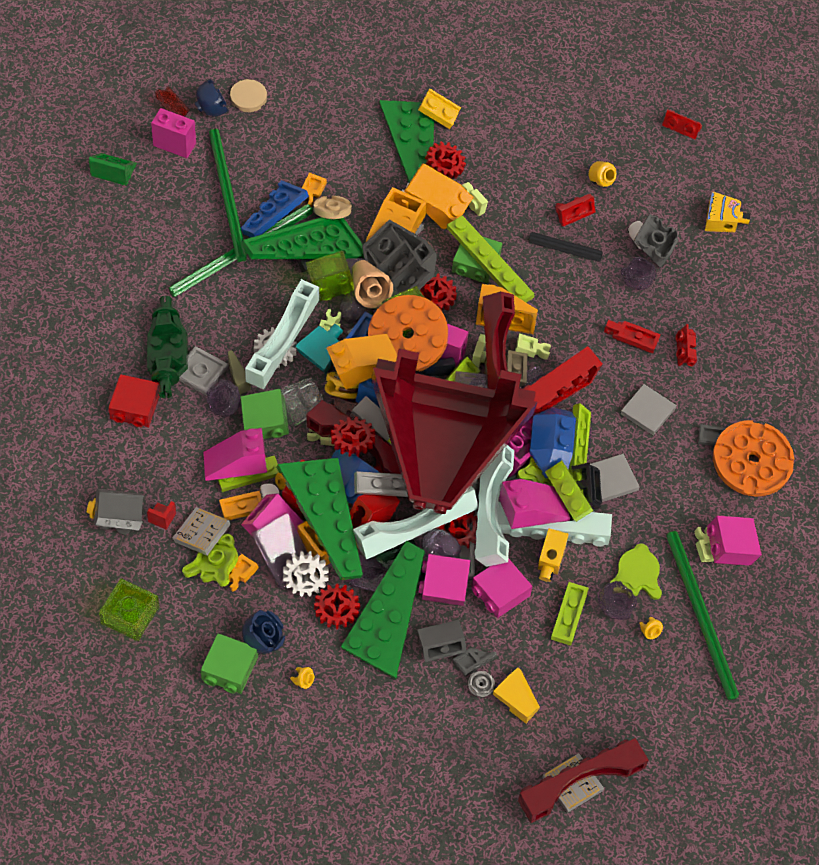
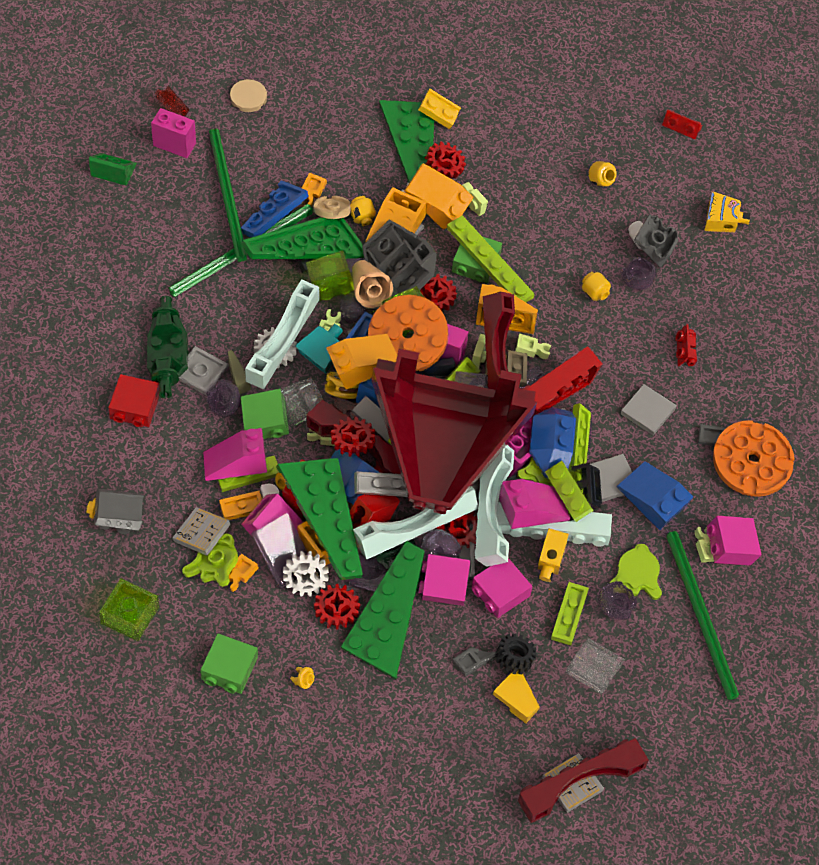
(162, 515): red panel -> none
(210, 99): dark blue cylinder -> none
(263, 632): dark blue cylinder -> none
(362, 210): none -> yellow head
(445, 639): dark grey brick -> none
(484, 678): light grey plate -> none
(513, 662): none -> black tyre
(565, 246): black axle -> none
(575, 210): red tile -> none
(595, 666): none -> clear slope
(596, 286): none -> yellow head
(633, 335): red hinge -> none
(652, 628): yellow plate -> none
(655, 494): none -> blue slope

